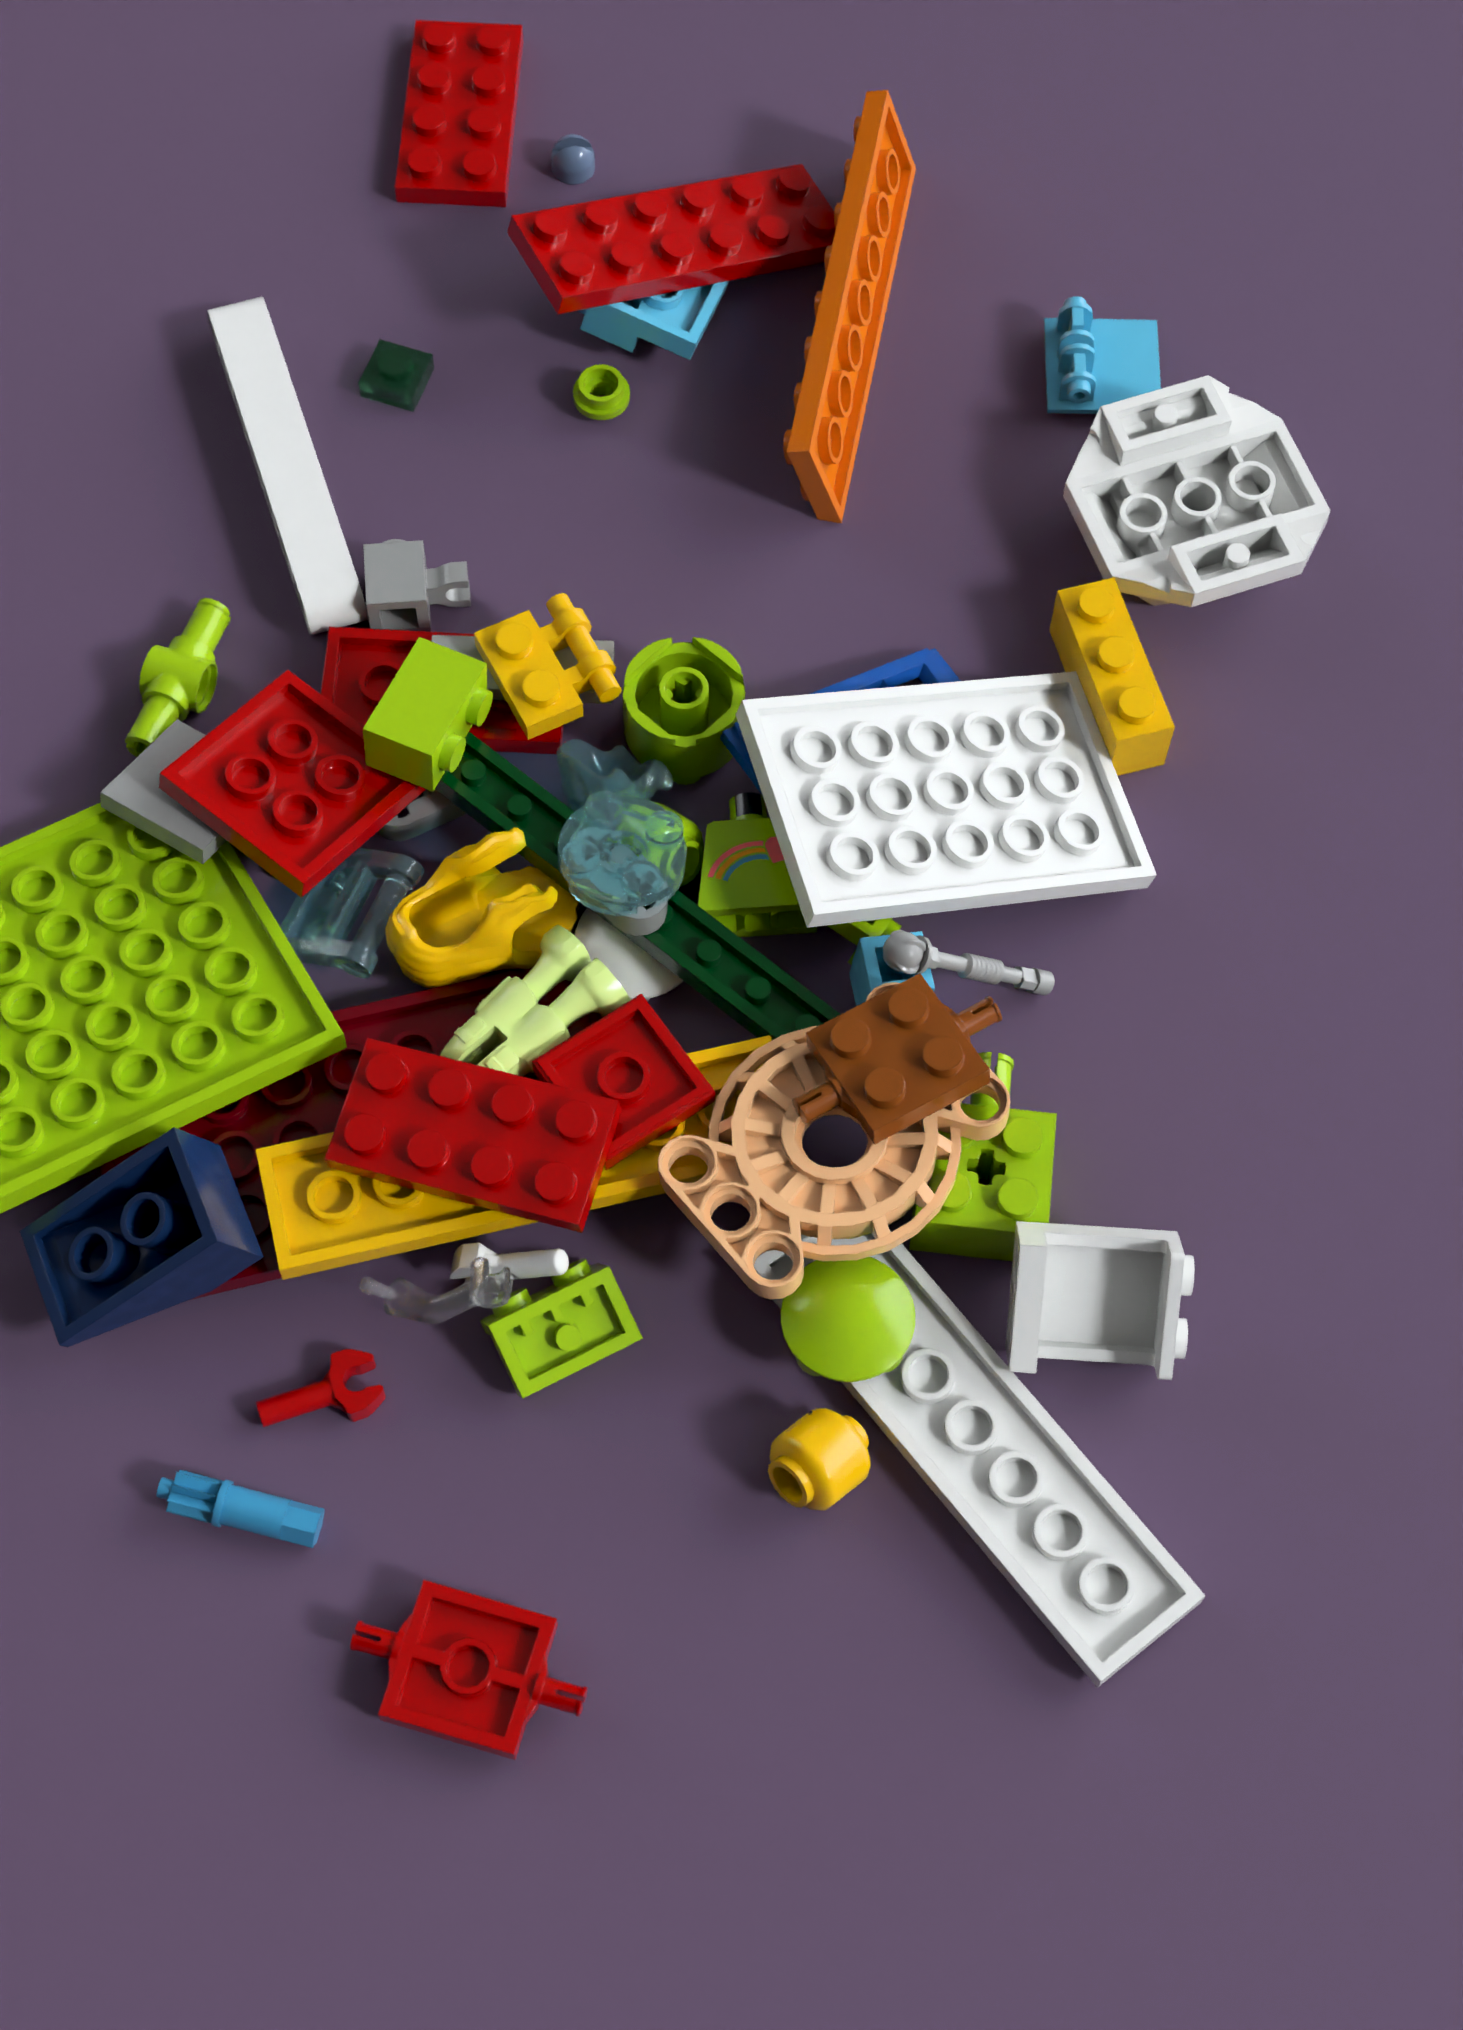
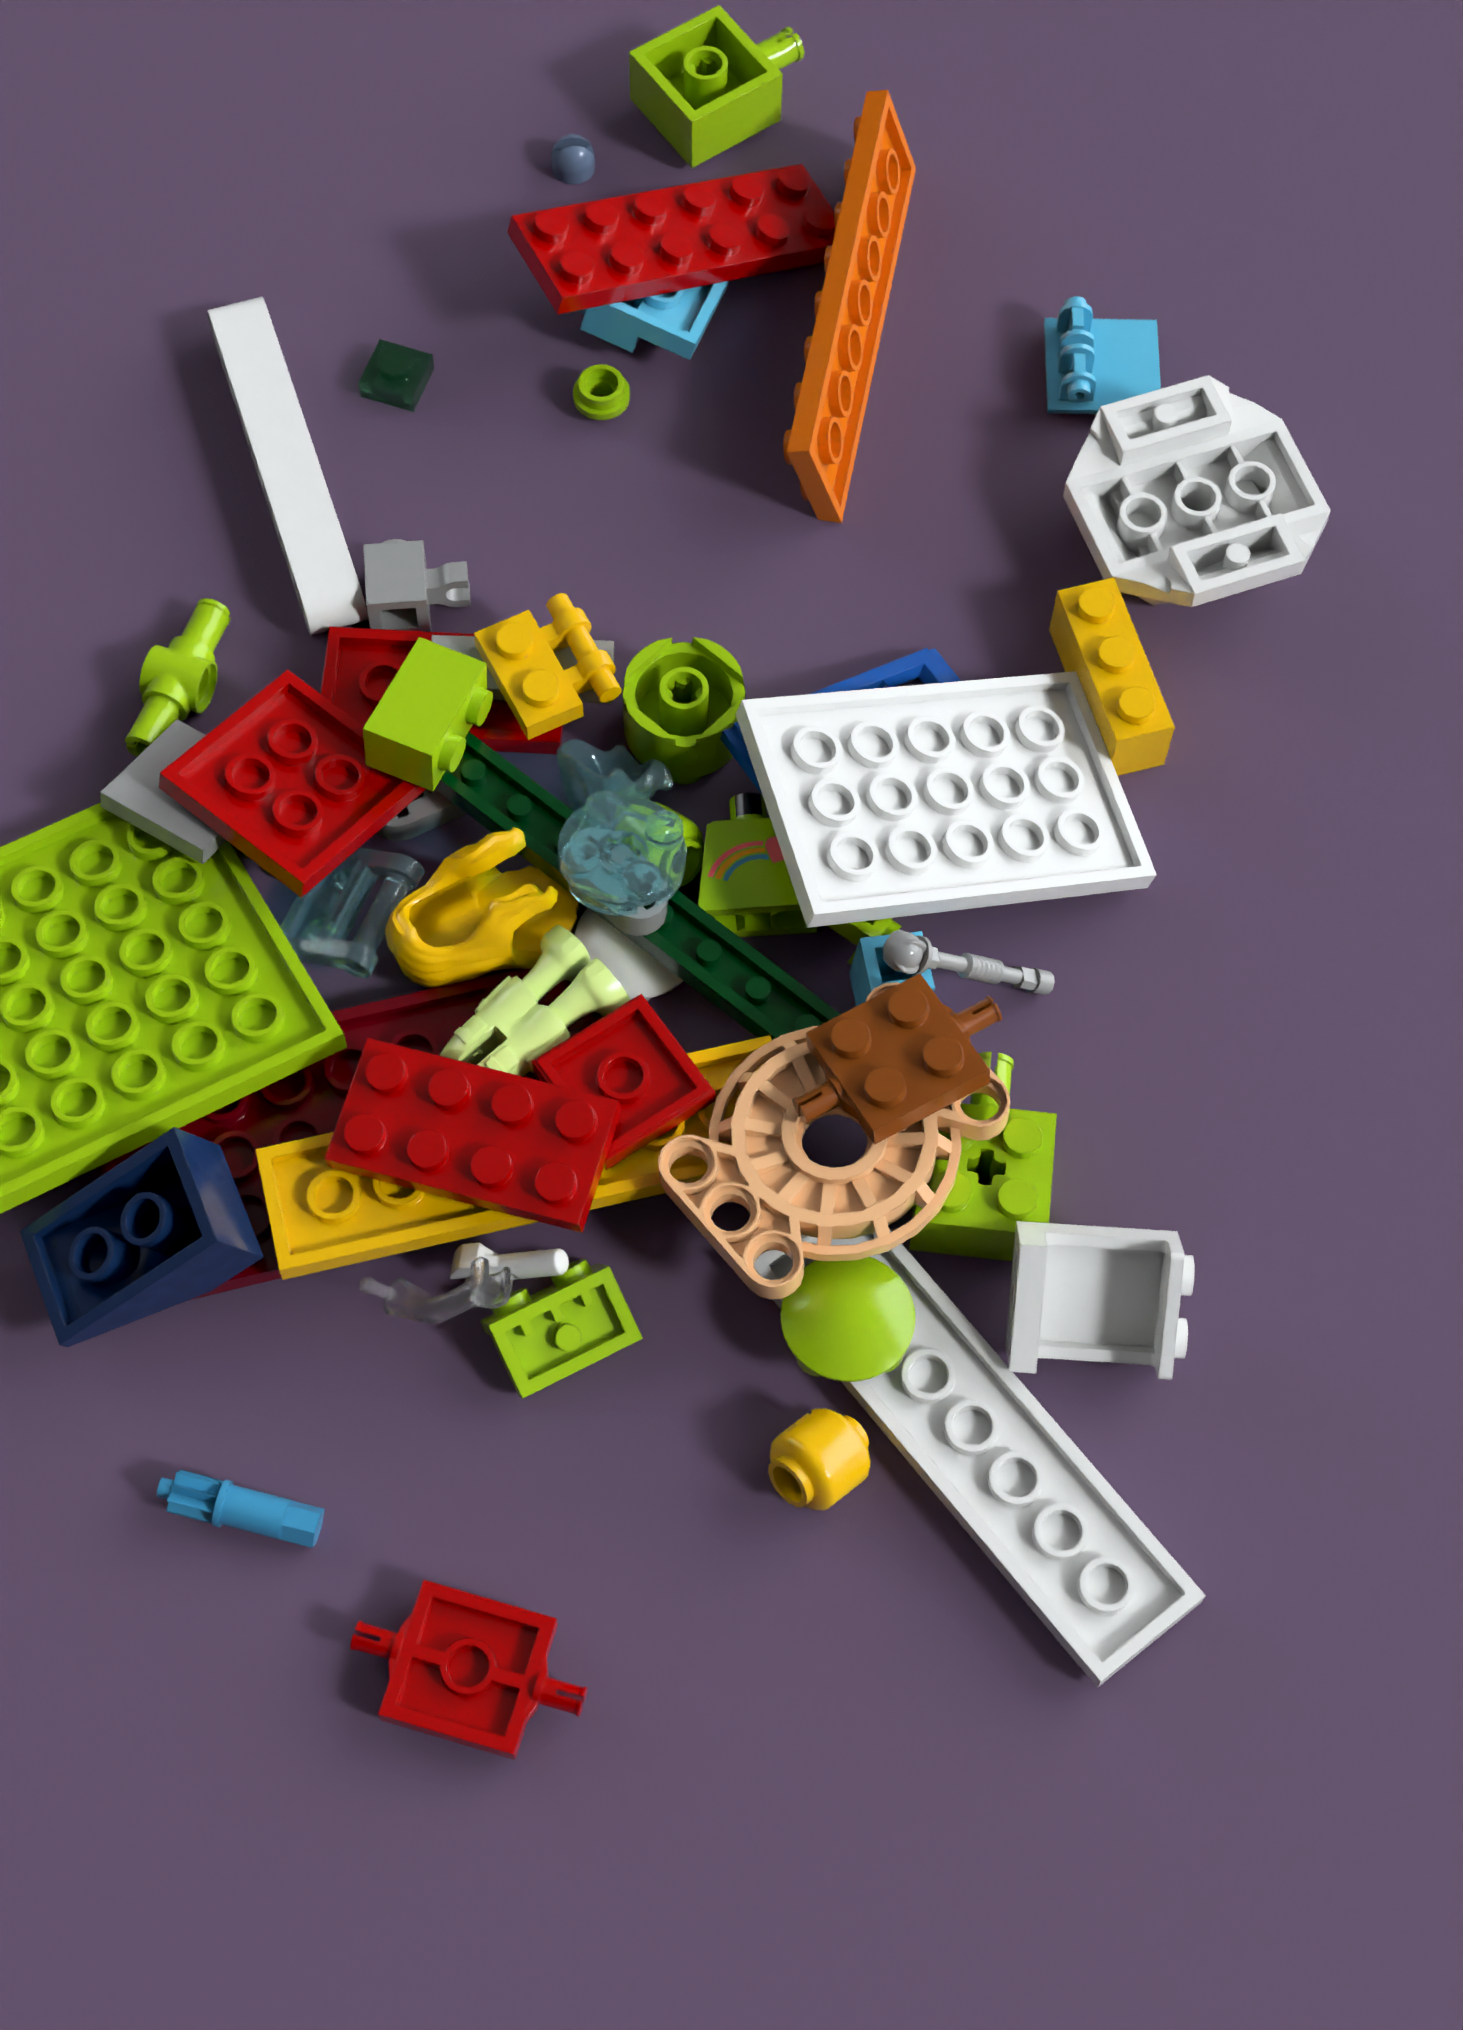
(328, 1392): red bar -> none
(459, 114): red plate -> none
(711, 83): none -> lime brick

